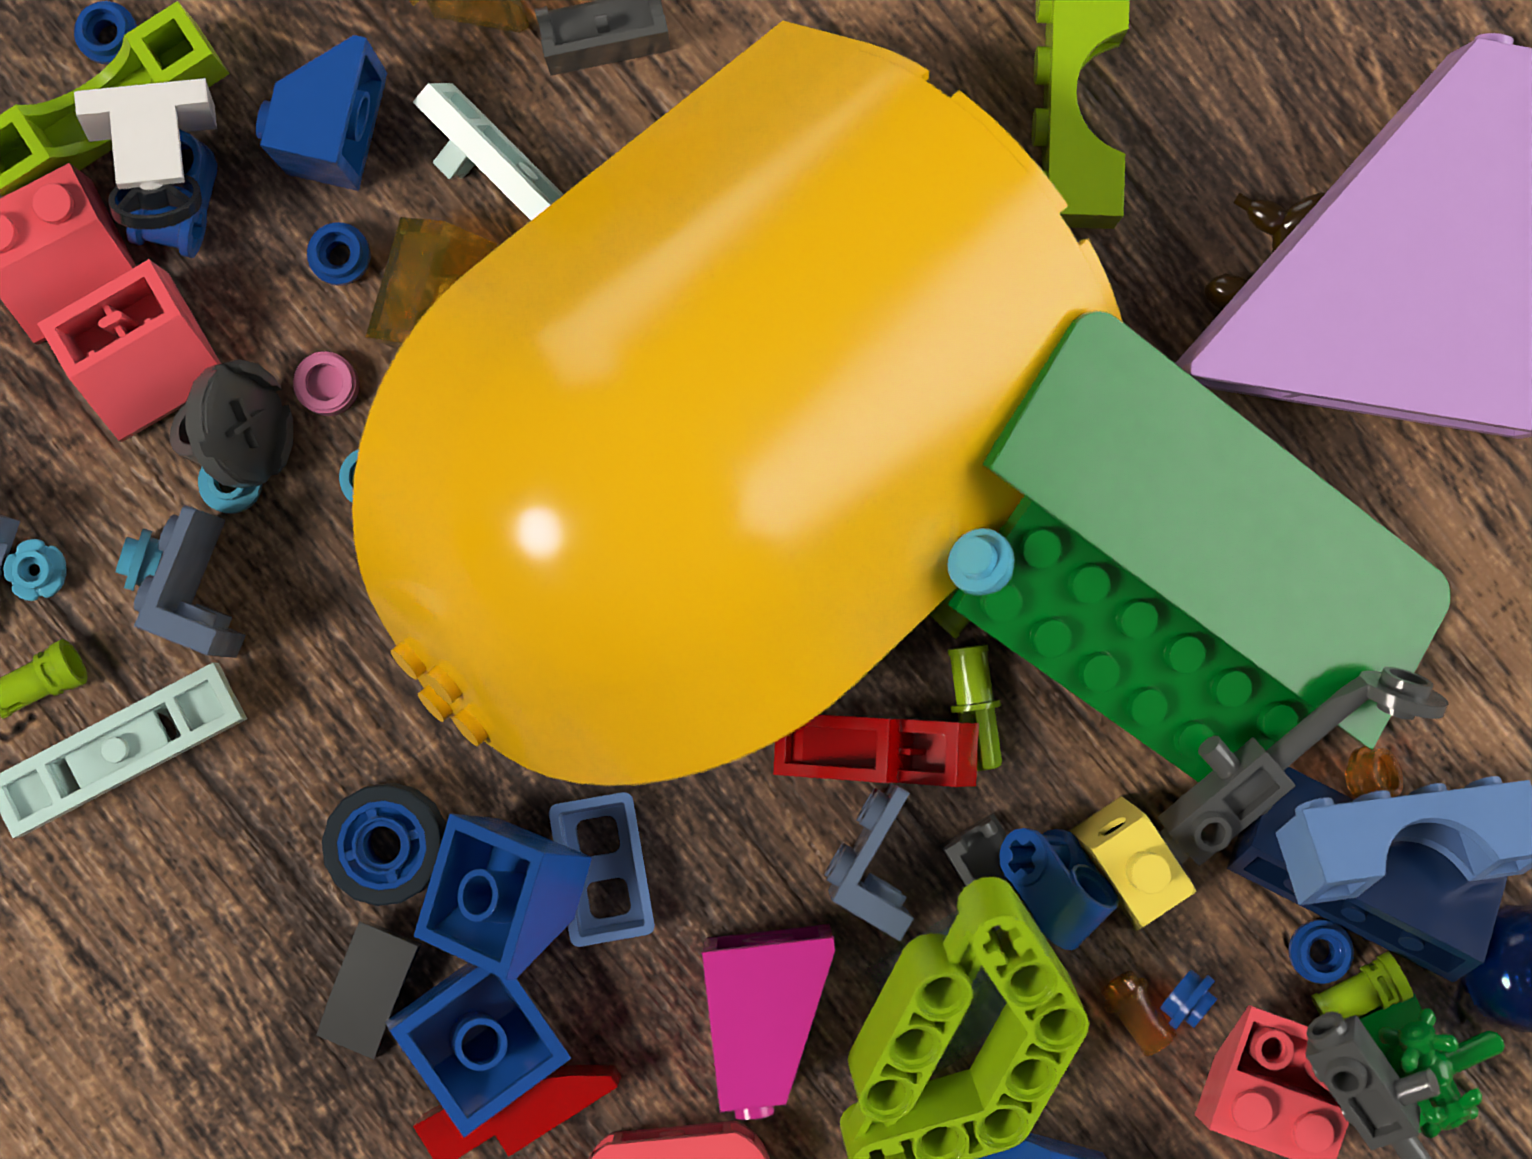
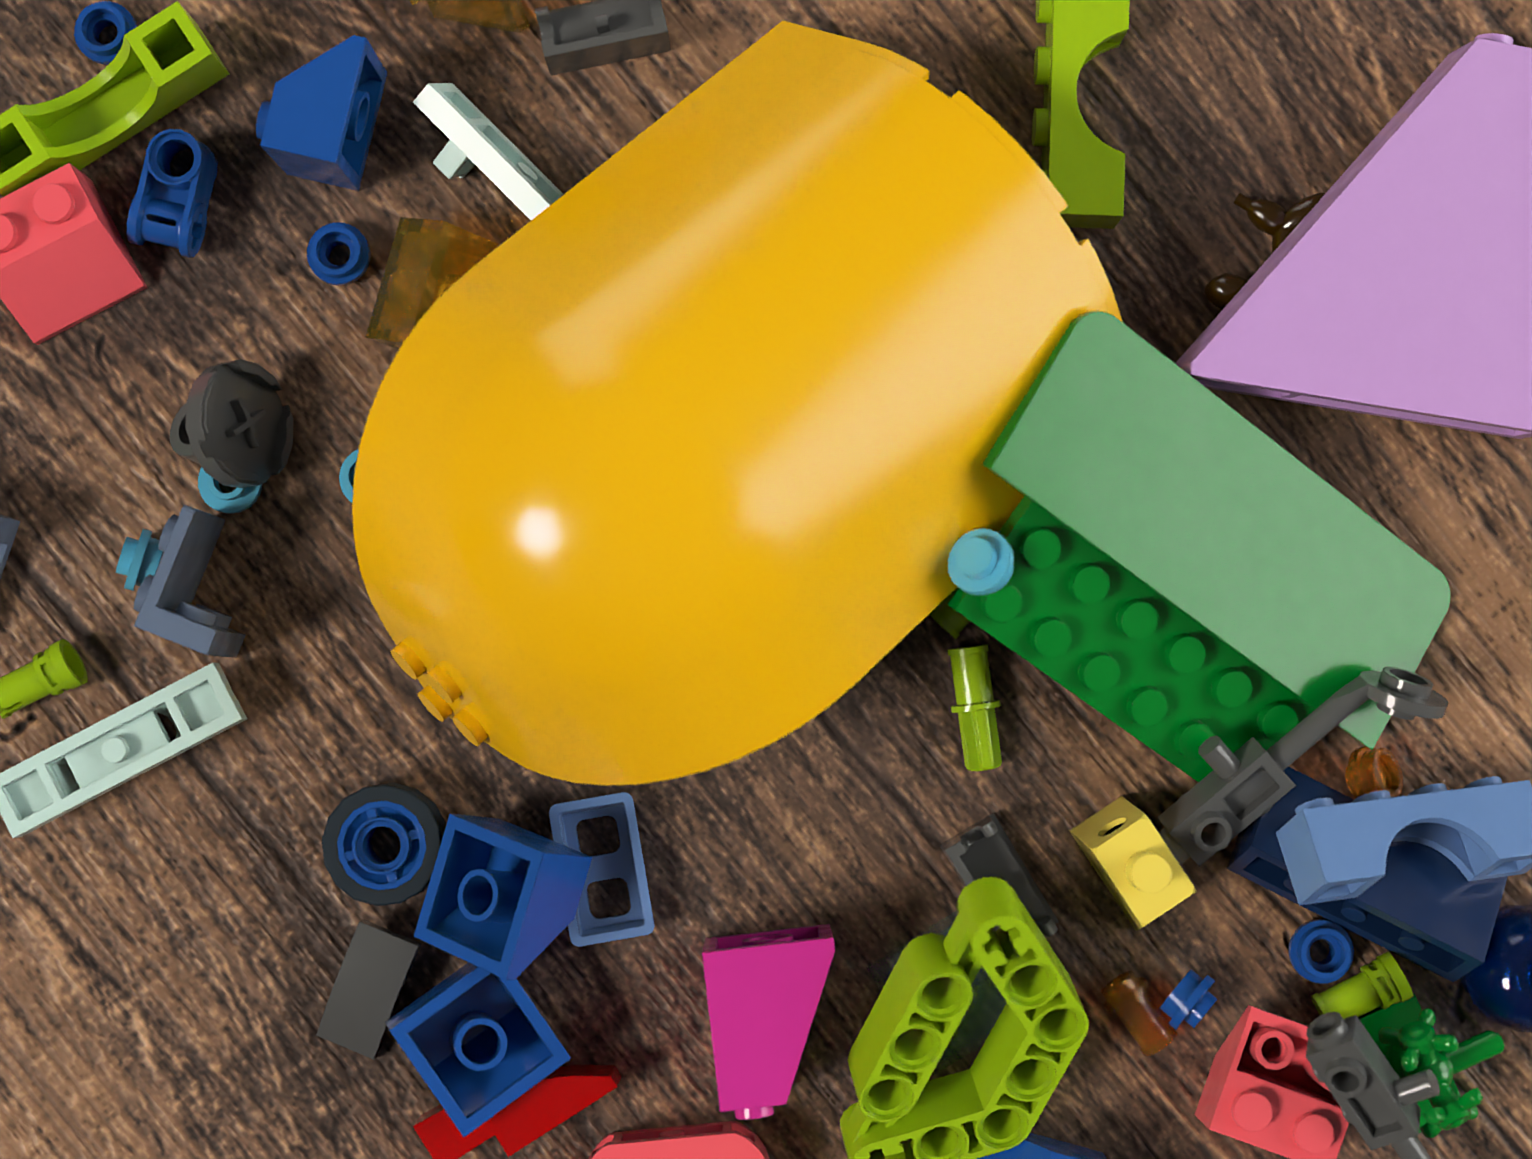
(51, 573): medium azure plate -> none
(131, 348): coral slope -> none
(147, 145): white piece -> none
(326, 383): bright pink tile -> none
(874, 898): sand blue bracket -> none
(881, 751): red slope -> none
(1057, 884): blue piece -> none

